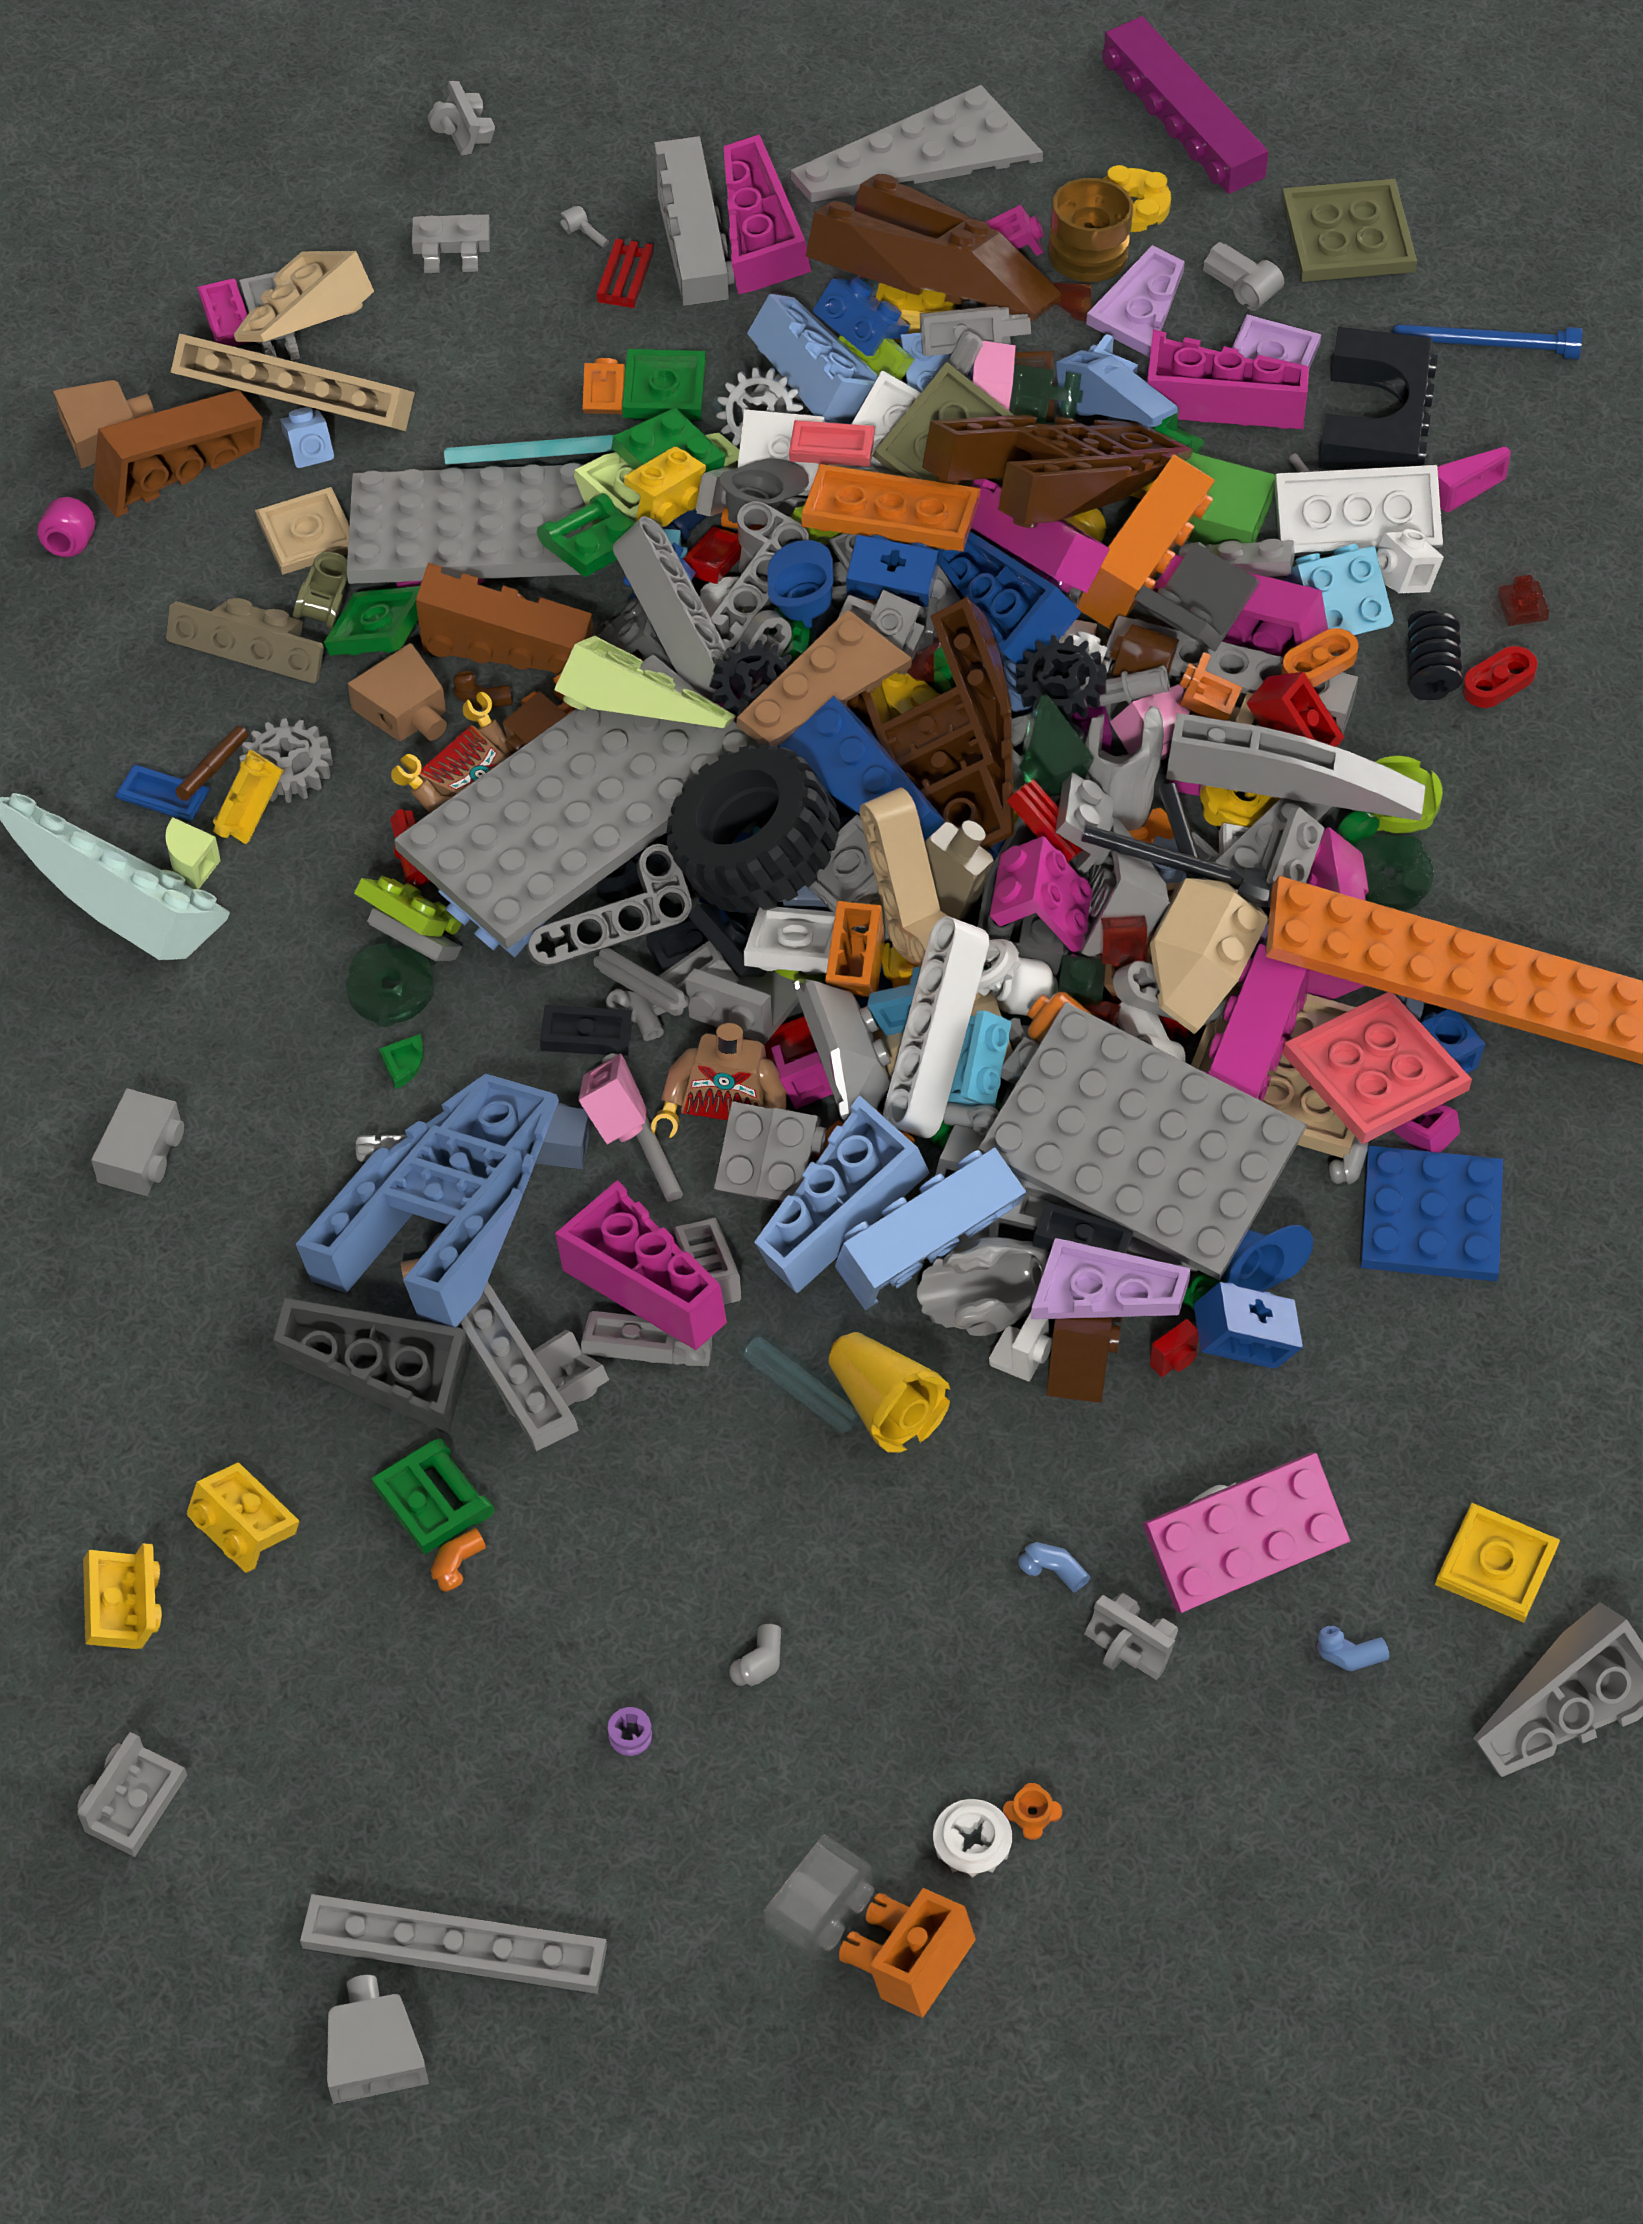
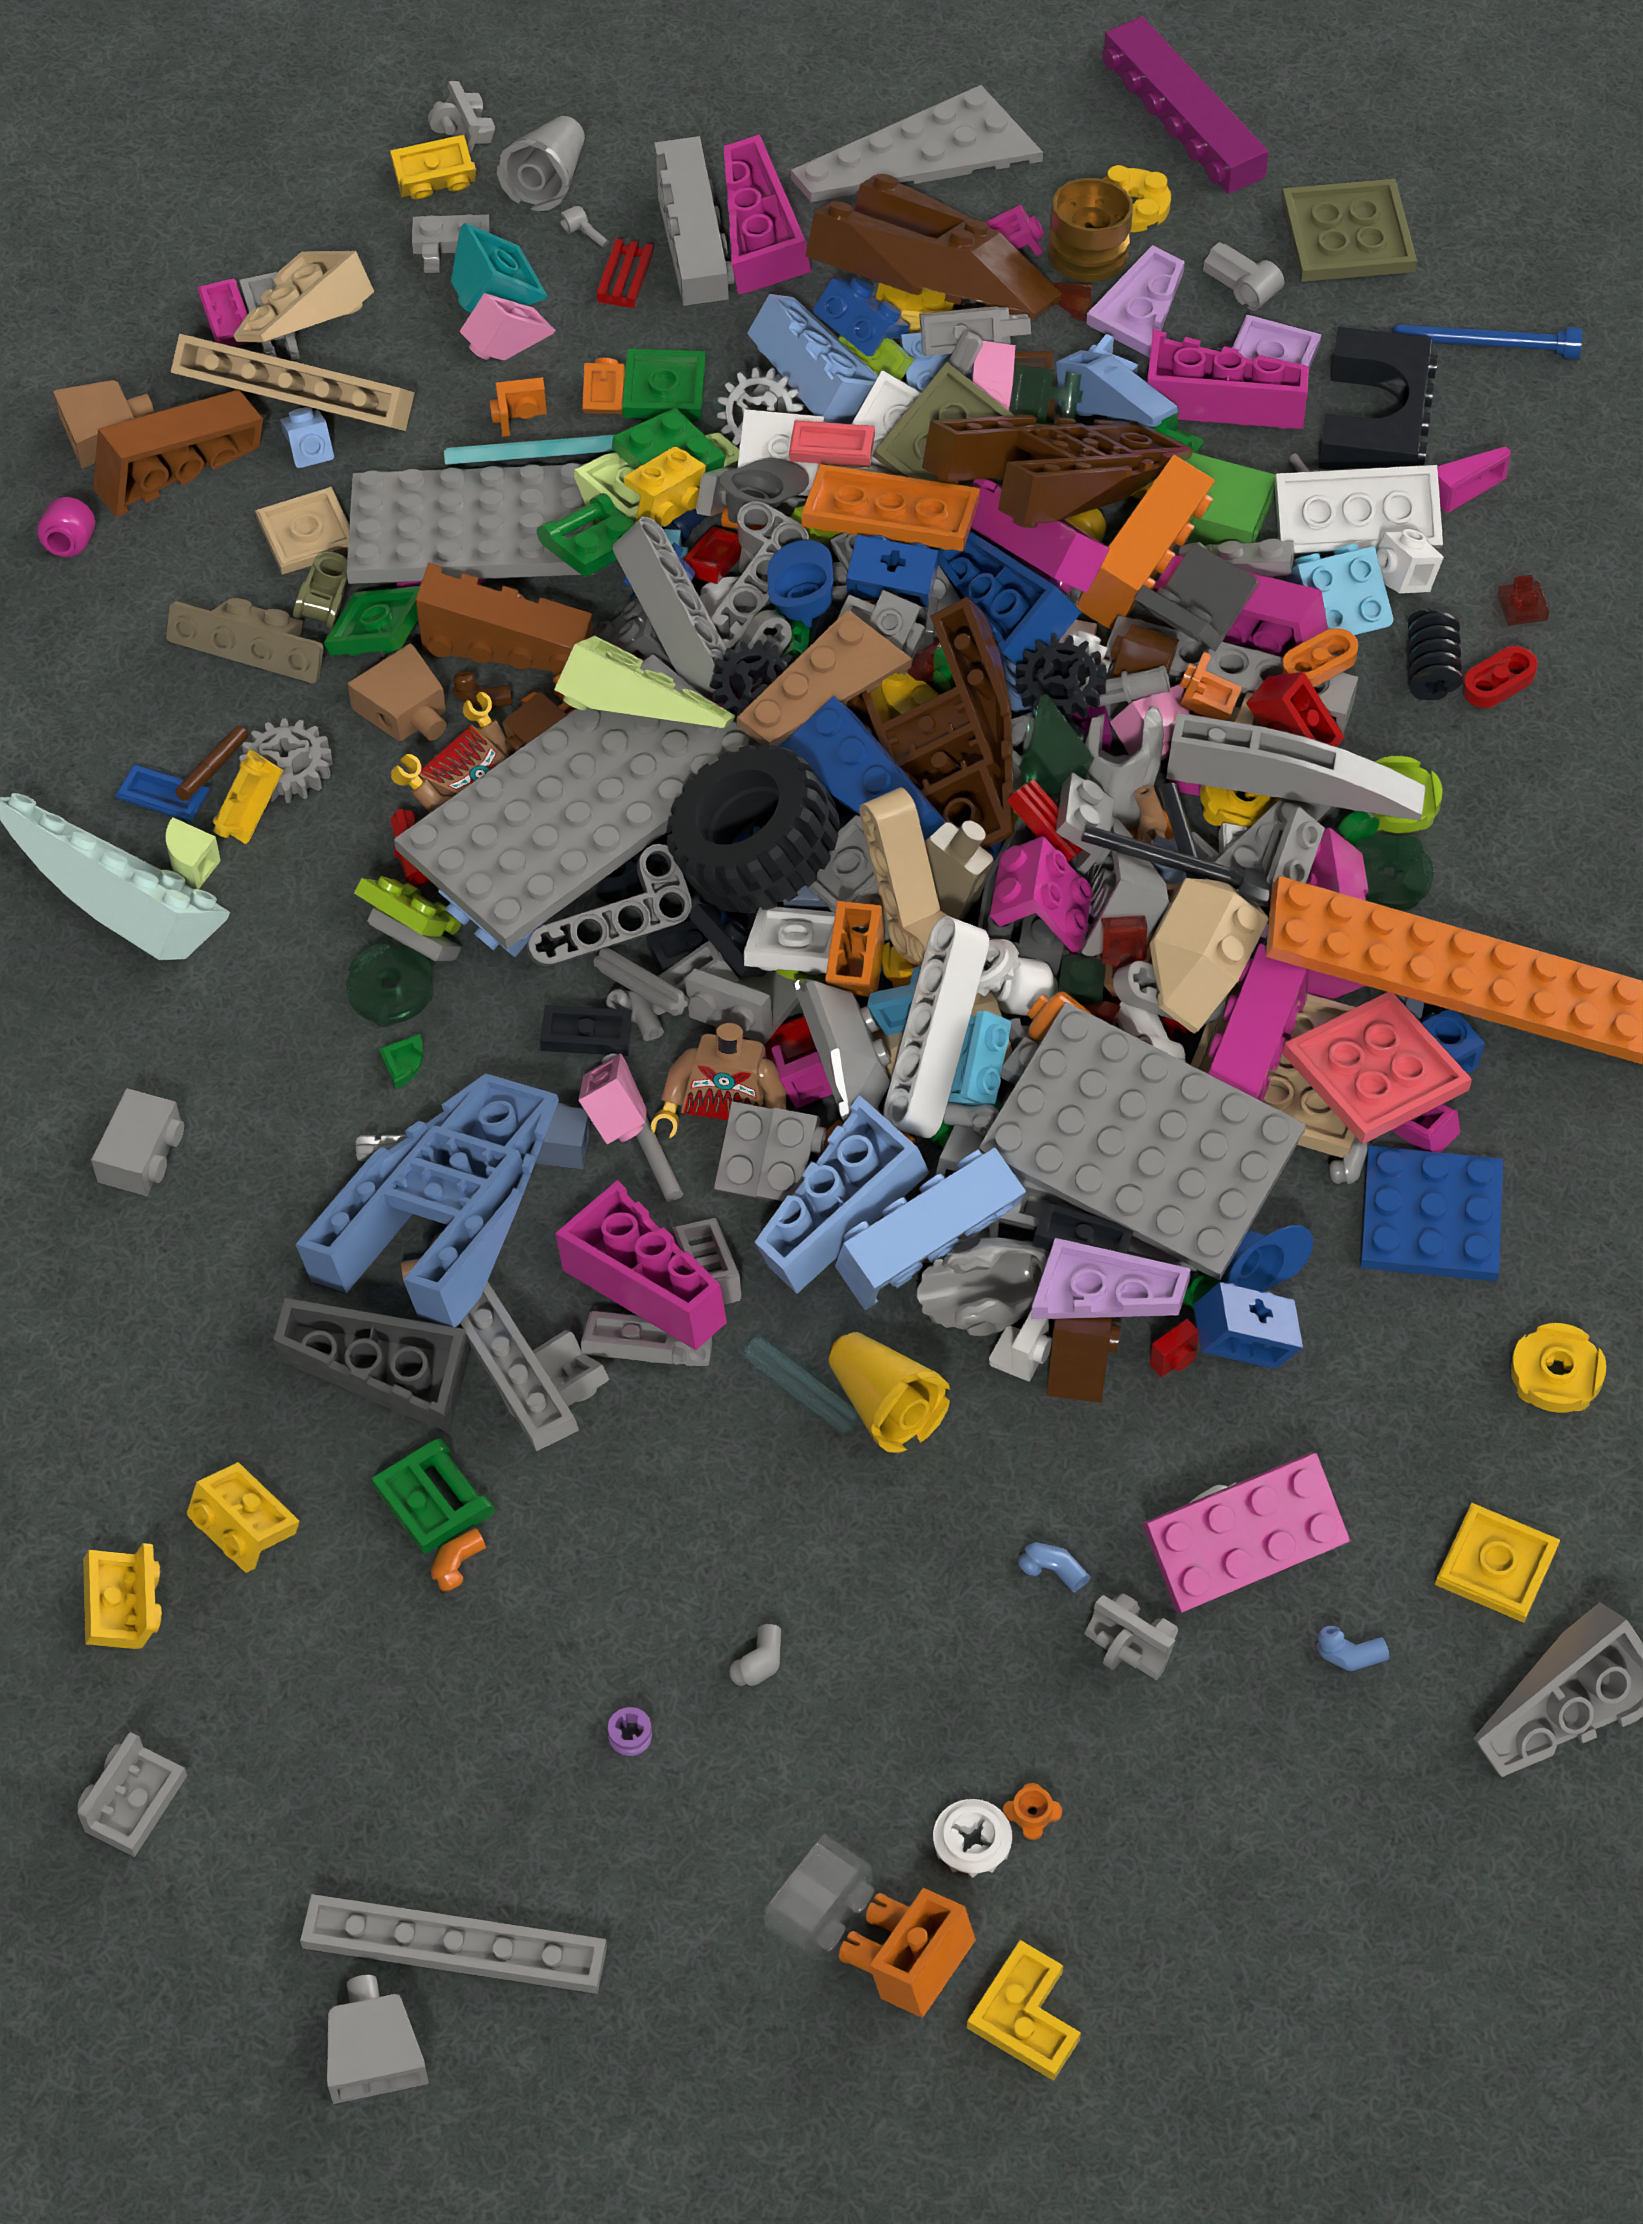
(433, 167): none -> yellow bracket
(494, 268): none -> teal slope
(503, 328): none -> bright pink slope
(518, 399): none -> orange bracket
(542, 163): none -> light grey cone
(1013, 2017): none -> yellow plate
(1152, 818): none -> medium nougat arm
(1551, 1391): none -> yellow plate

